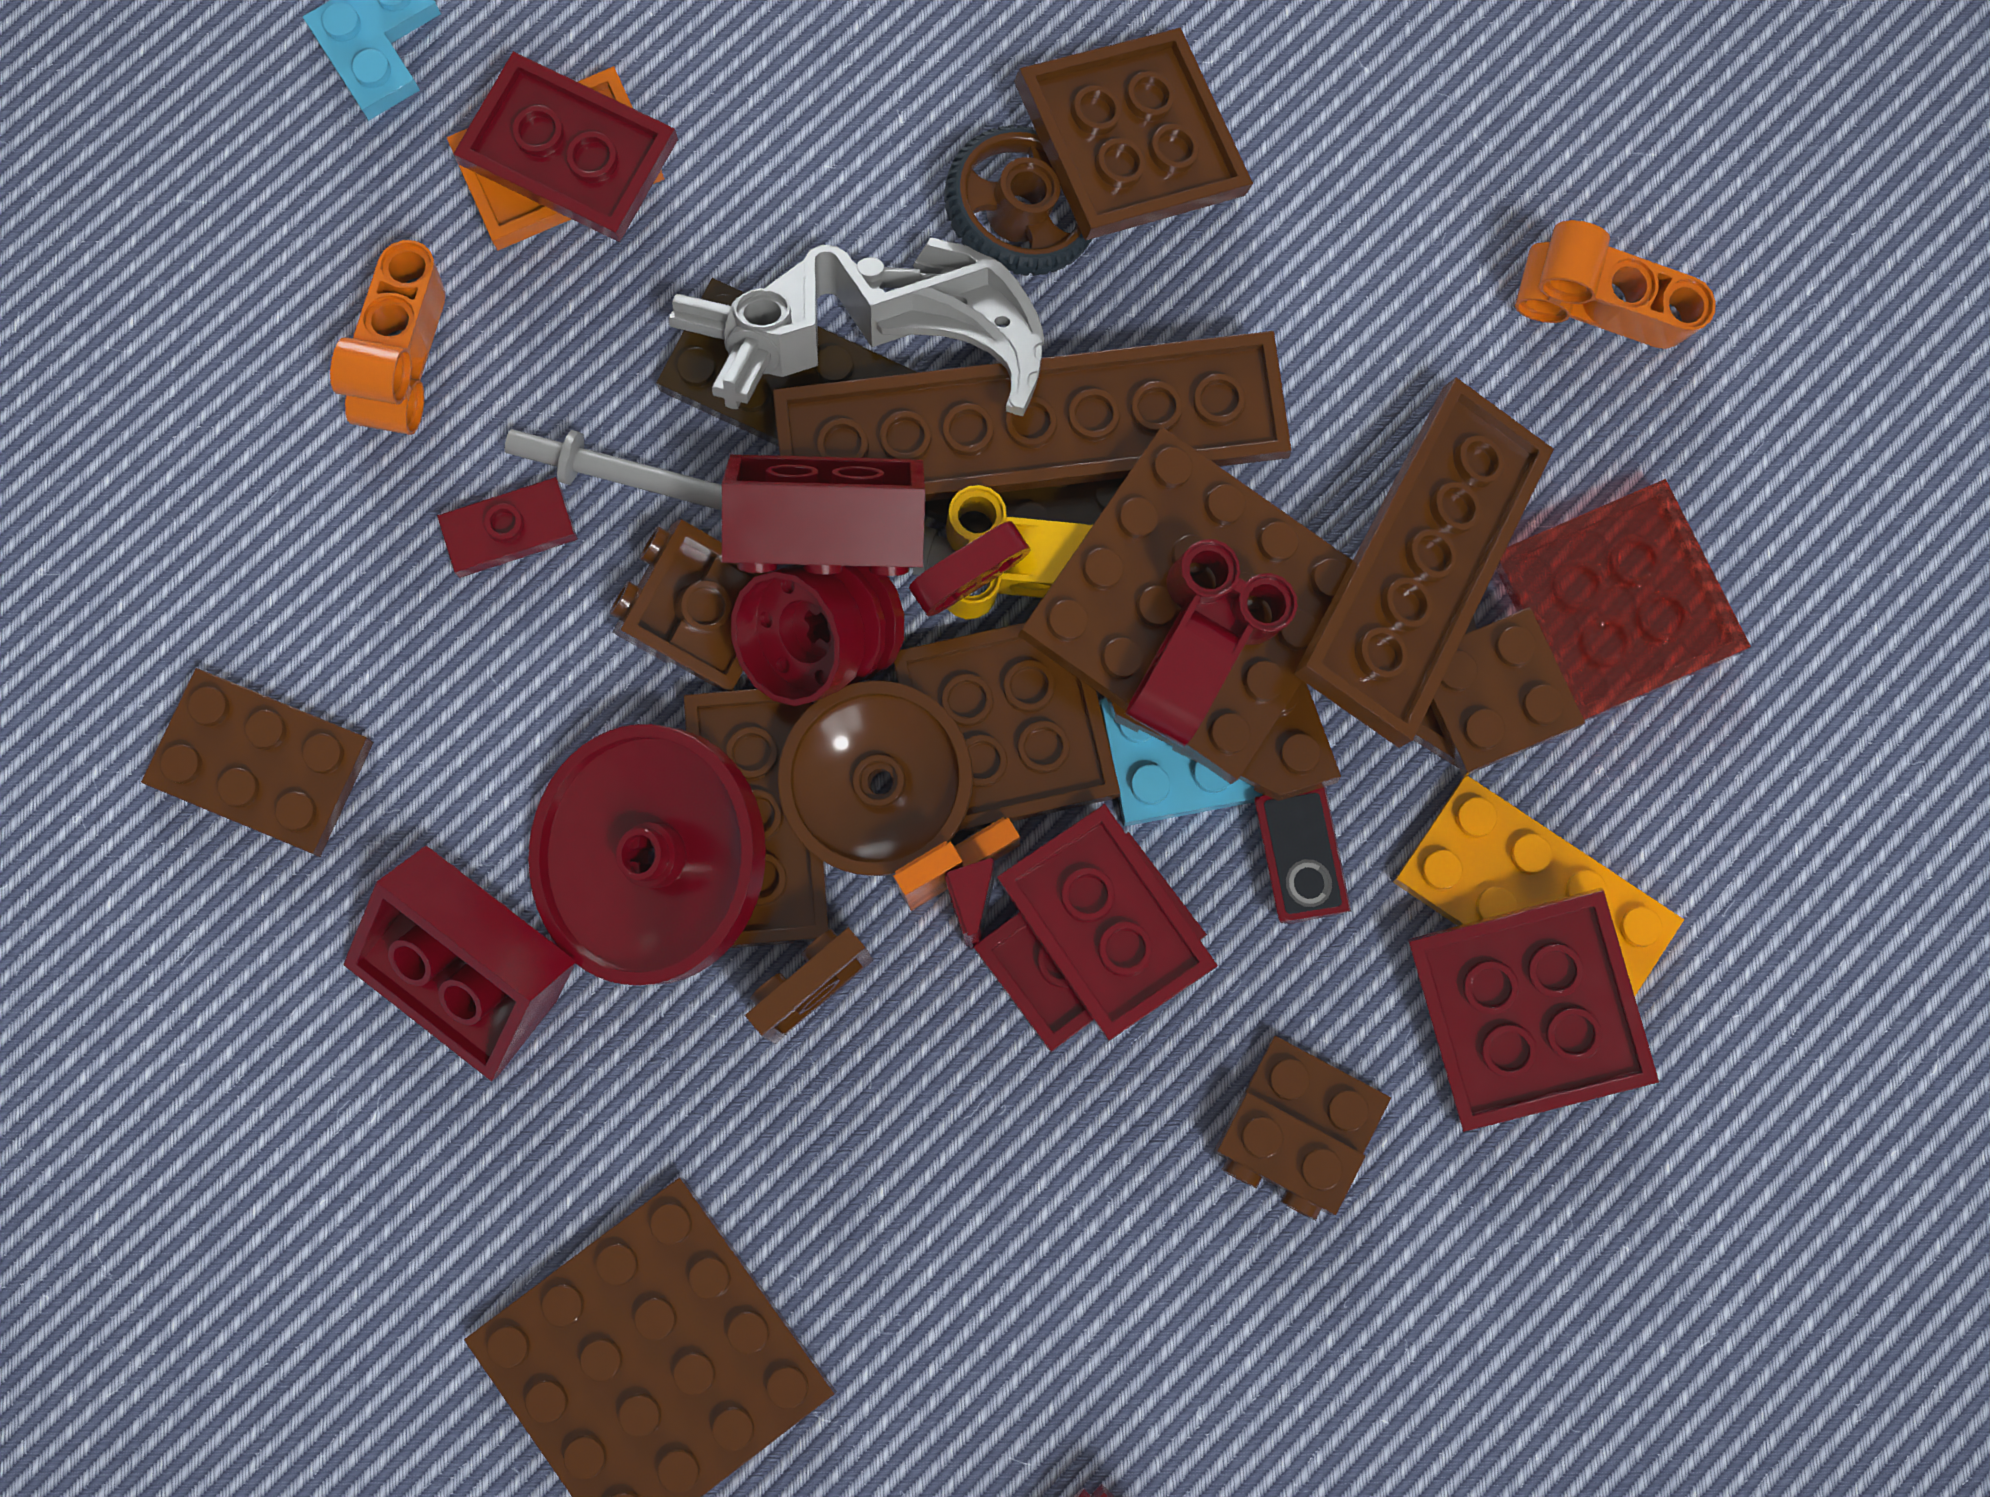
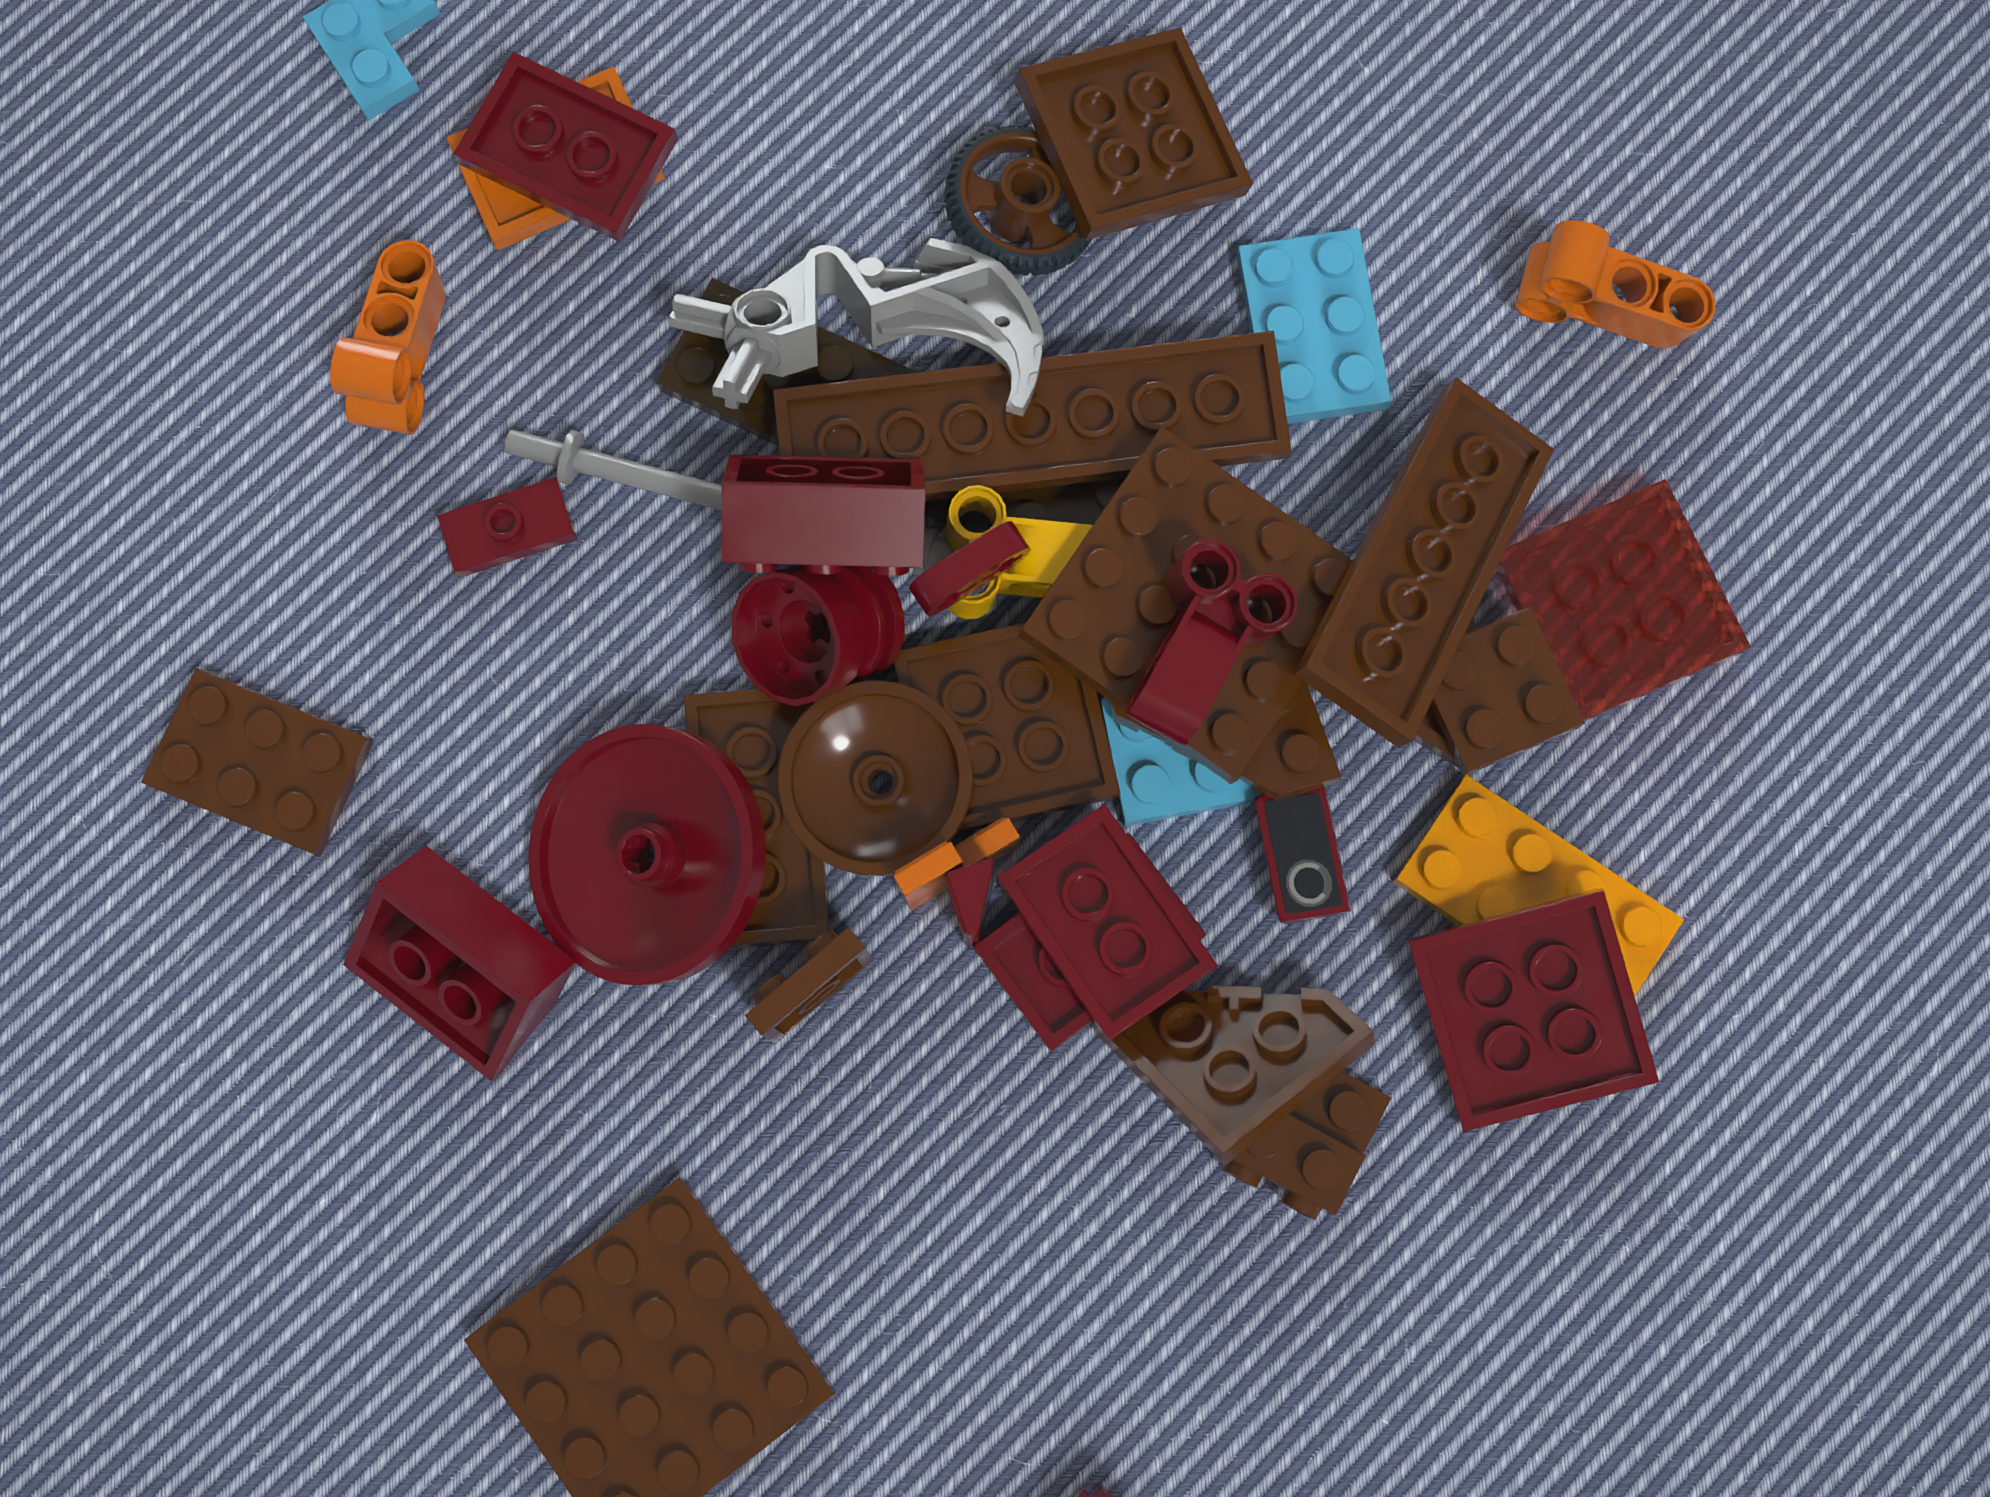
(684, 604): reddish brown plate -> none
(1240, 1057): none -> reddish brown plate
(1323, 322): none -> medium azure plate

